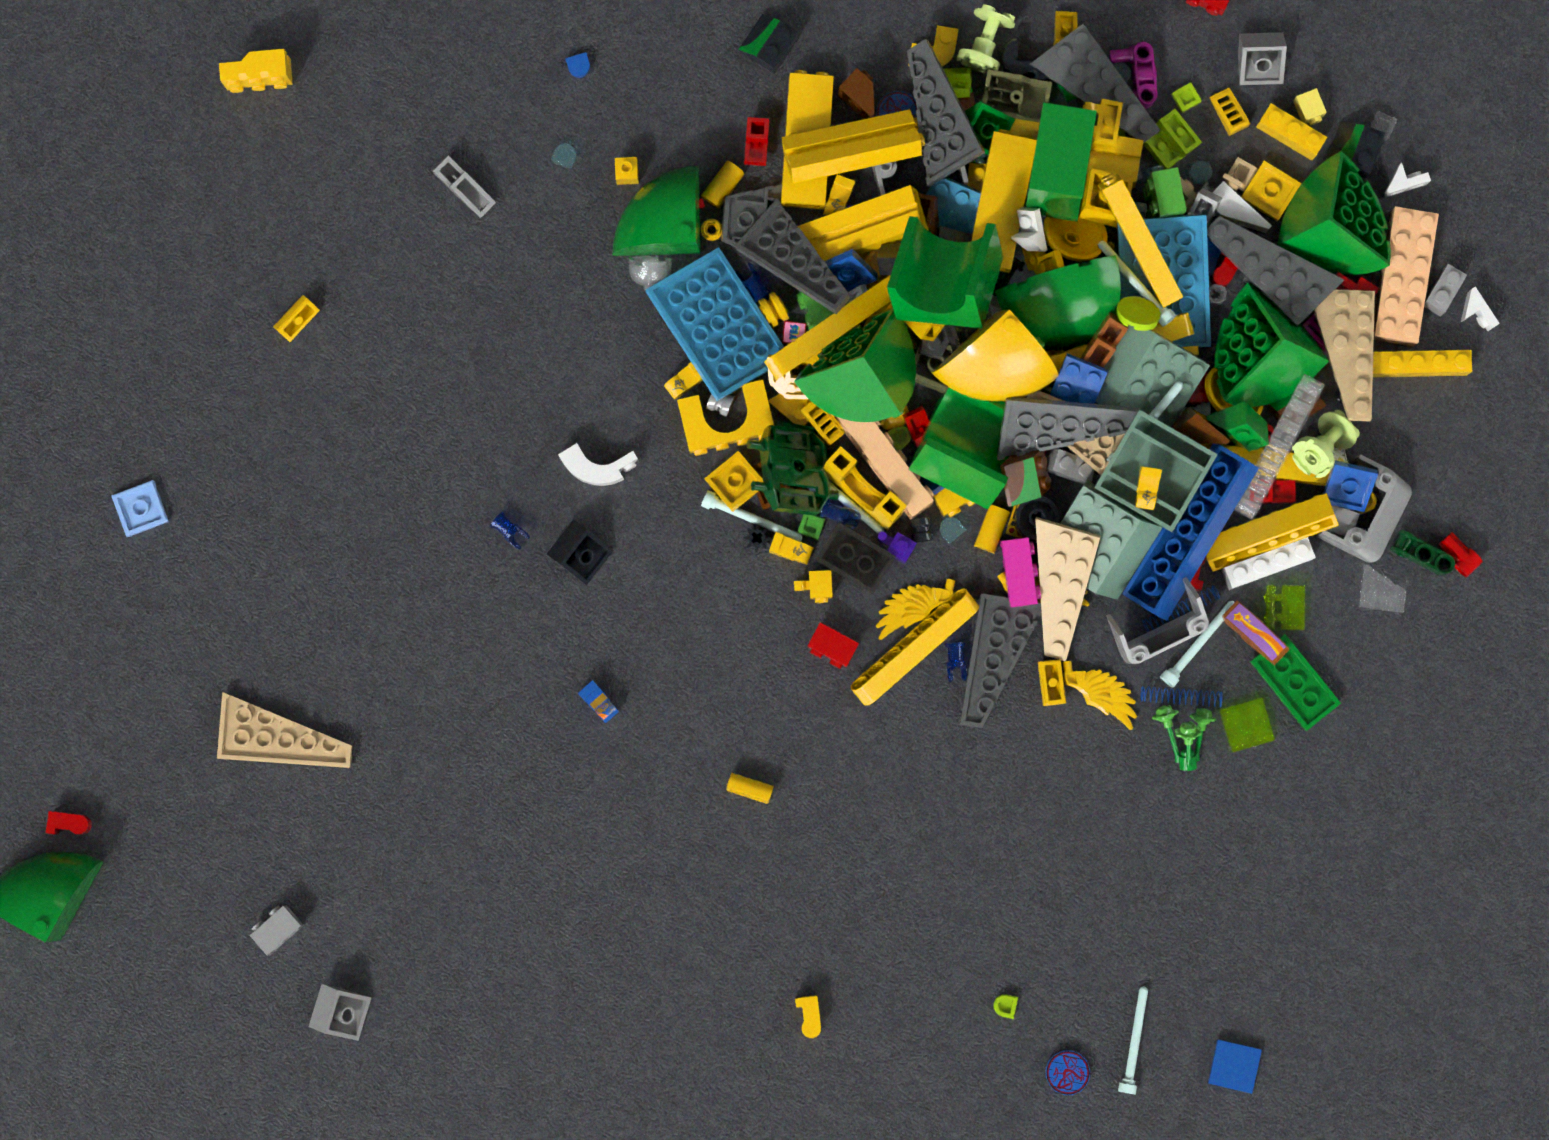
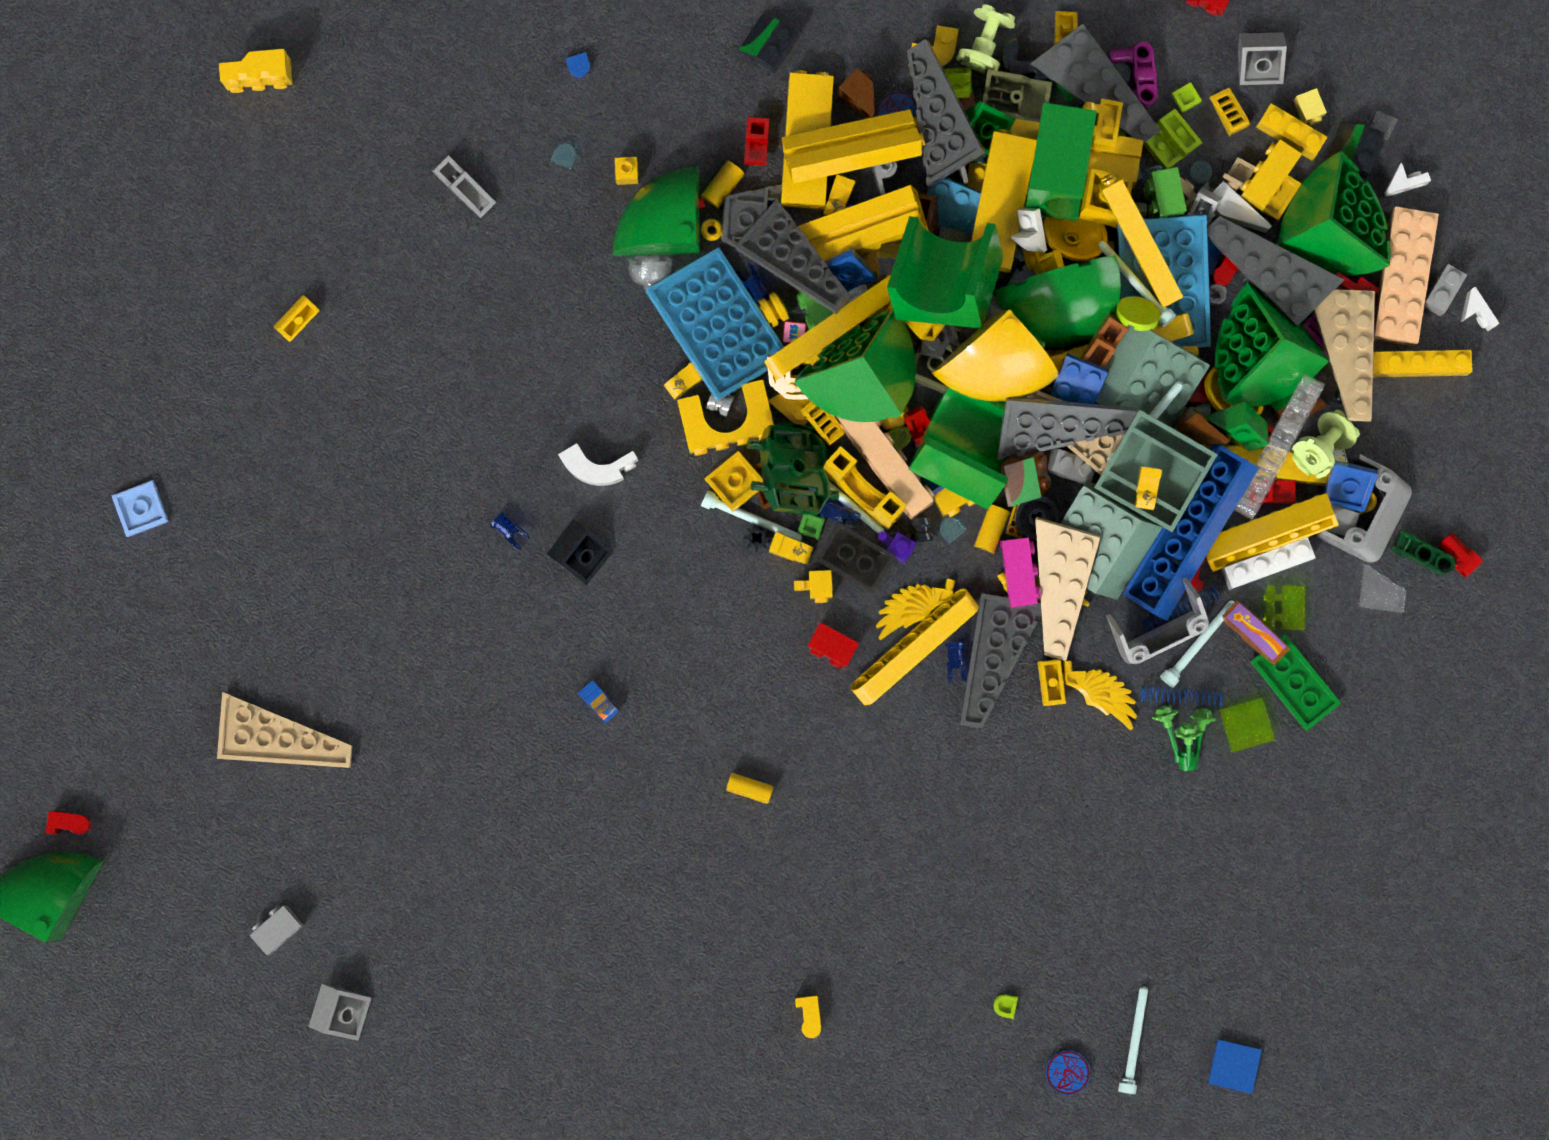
(1270, 174): none -> yellow brick

